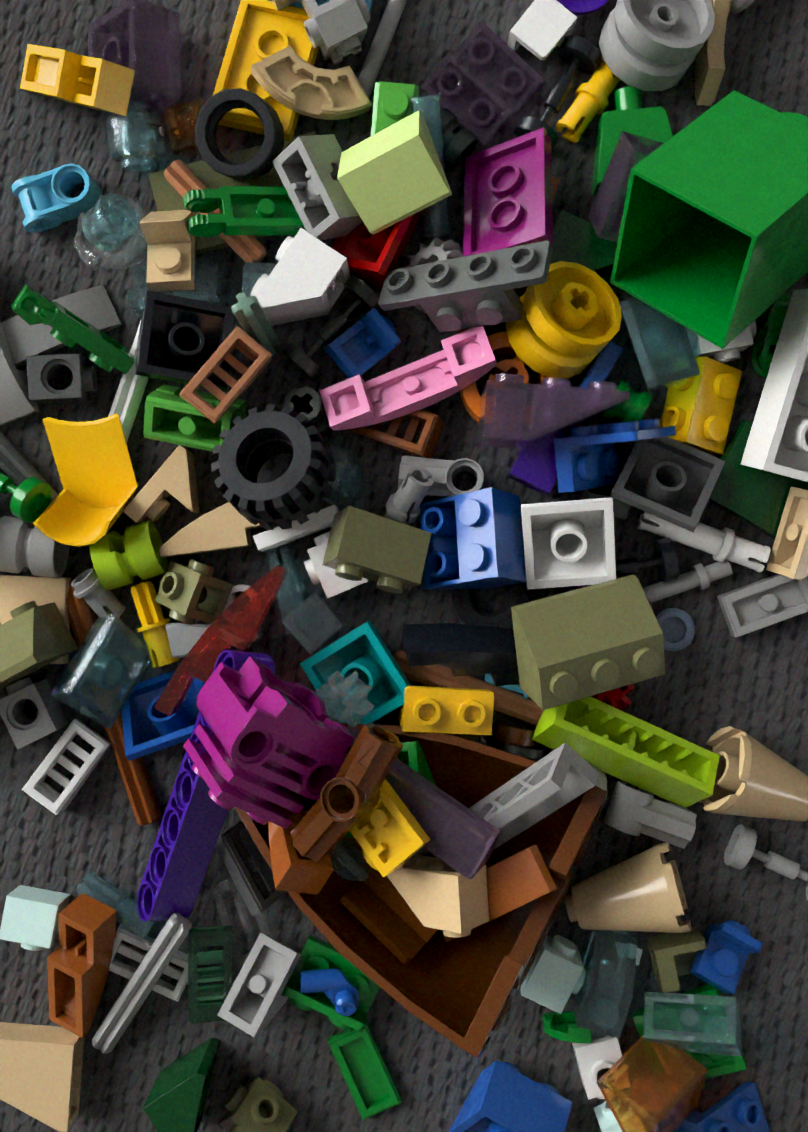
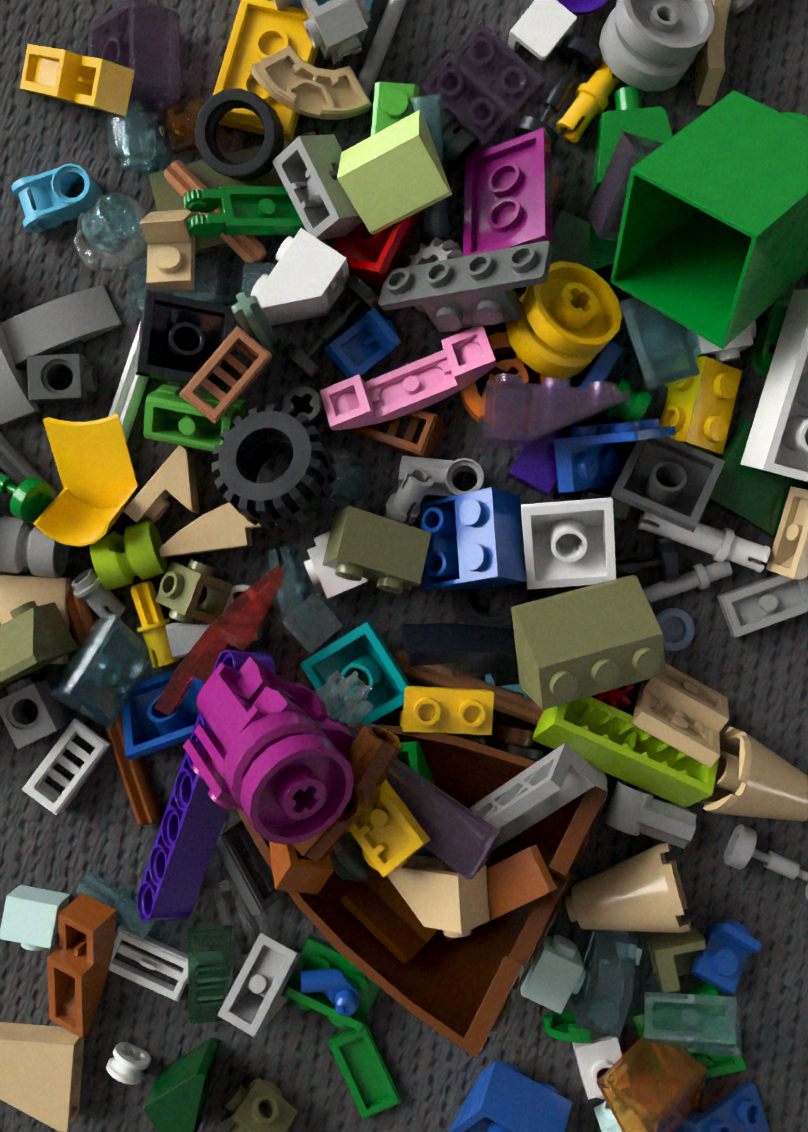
(72, 329): green hinge -> none
(128, 1063): none -> white bush
(141, 983): light grey axle -> none
(277, 537): white tile -> none
(287, 777): none -> magenta wheel
(682, 714): none -> tan slope

